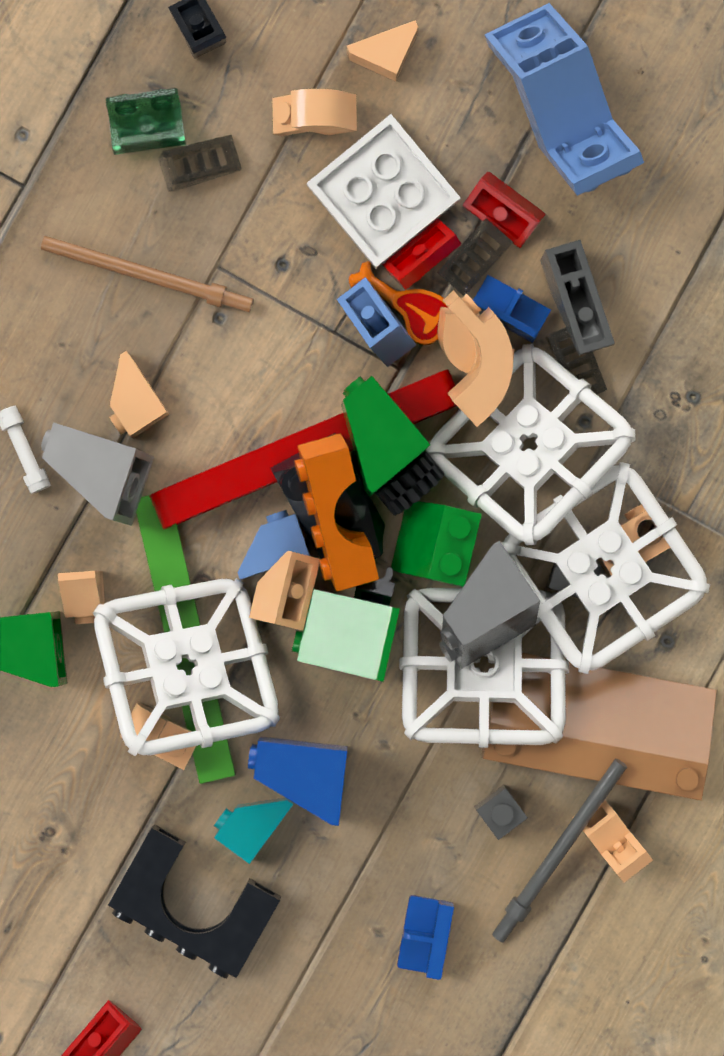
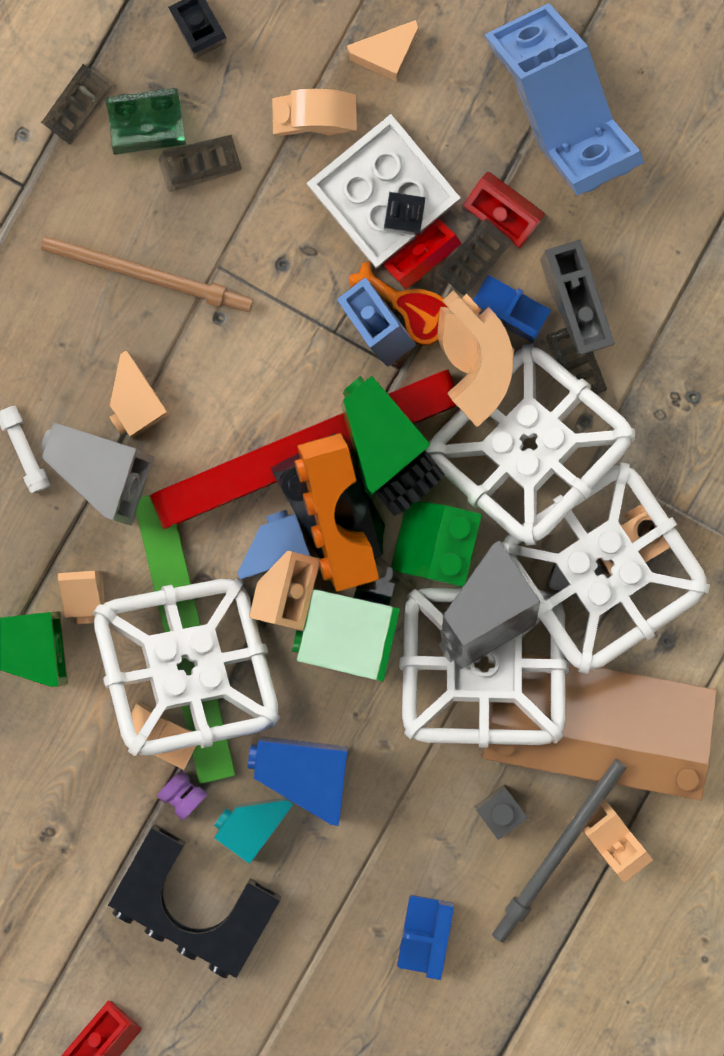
(77, 83): none -> clear smoke slope
(176, 788): none -> medium lavender wheel
(404, 213): none -> black tile

